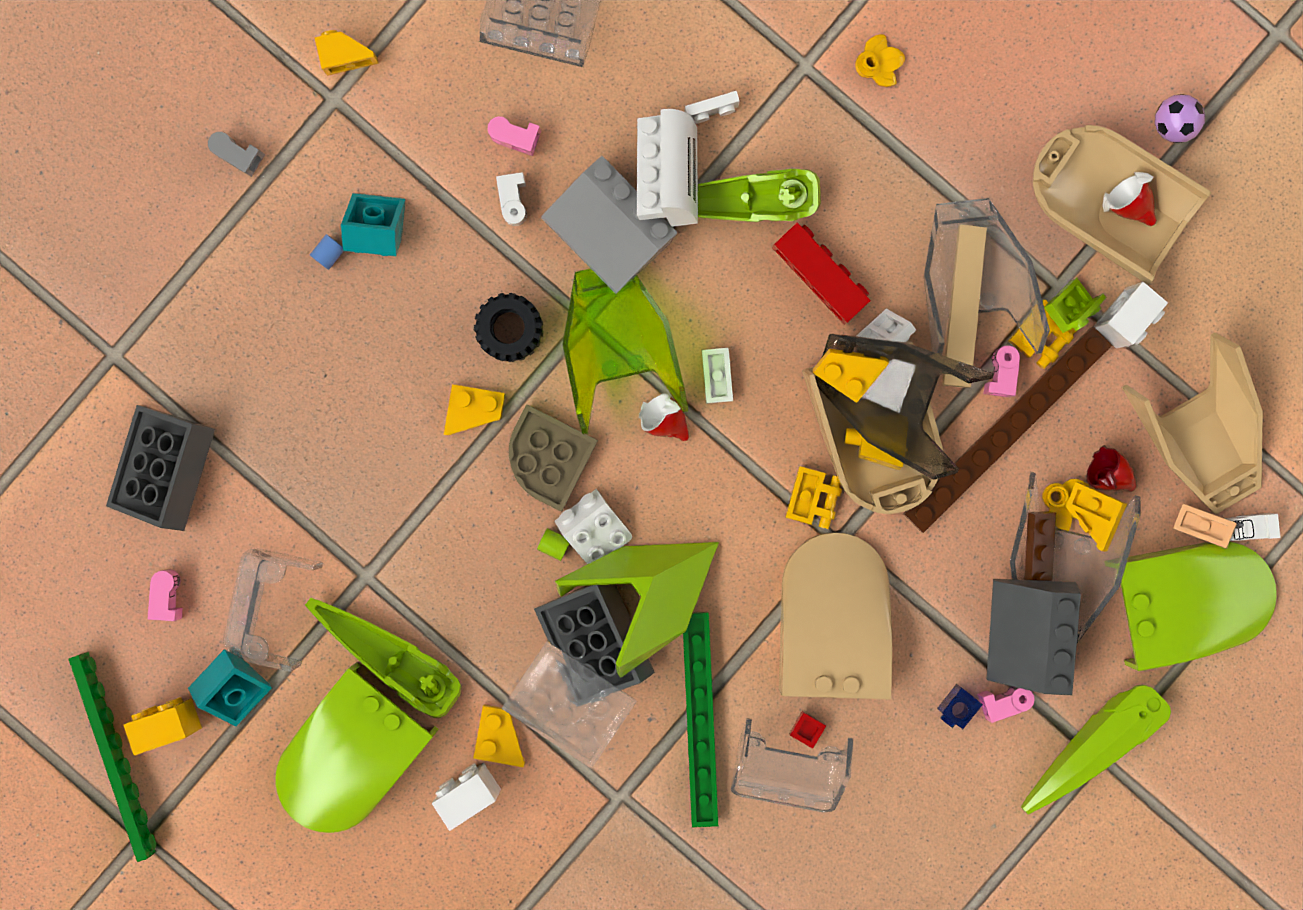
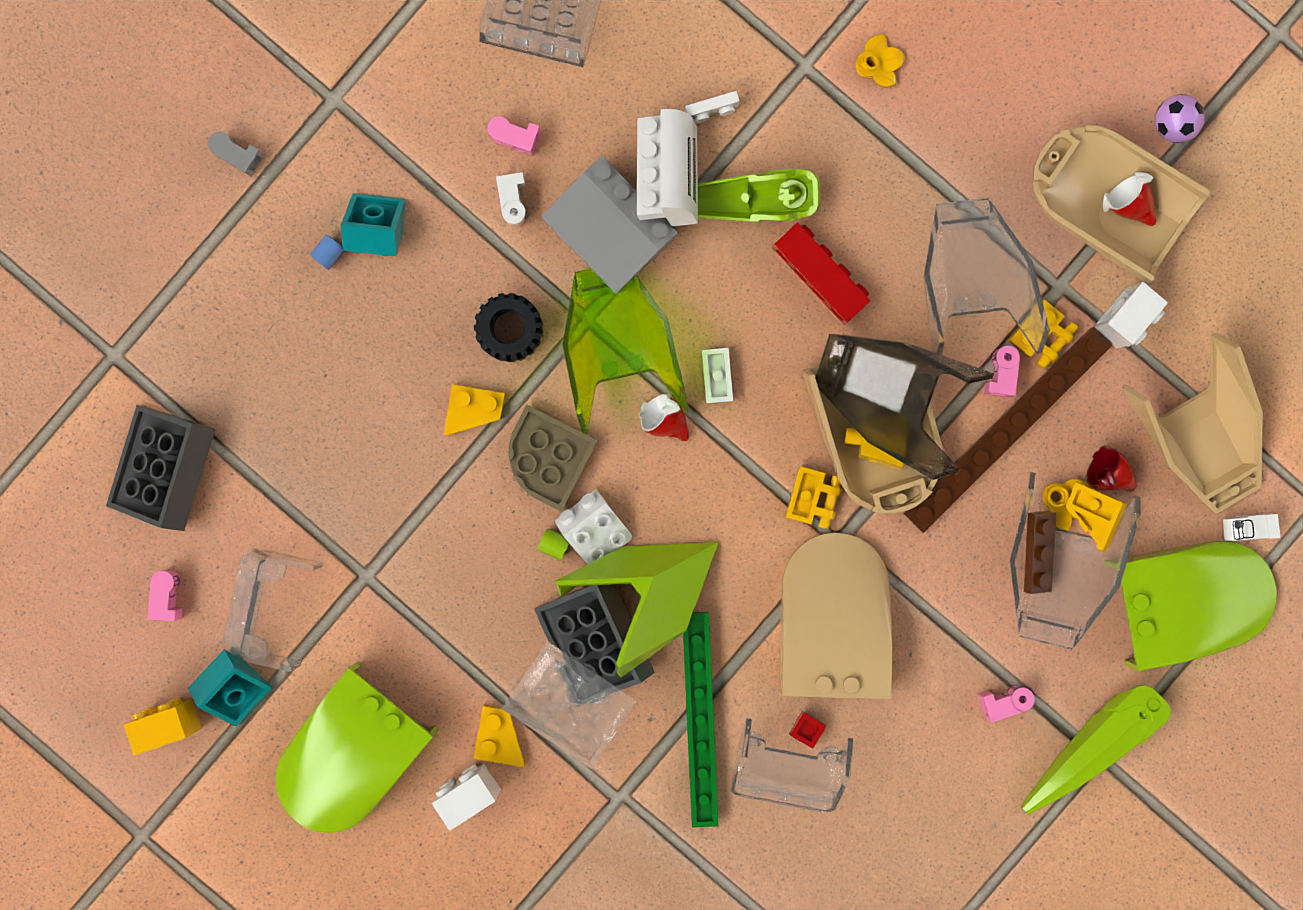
(116, 765): green plate -> none
(341, 53): yellow slope -> none
(399, 664): lime piece -> none
(849, 372): yellow wing -> none
(888, 327): white wing -> none
(955, 696): clear blue brick -> none
(965, 298): tan tile -> none
(1034, 635): dark grey slope -> none
(1073, 306): lime bracket -> none
(1205, 526): light nougat plate -> none

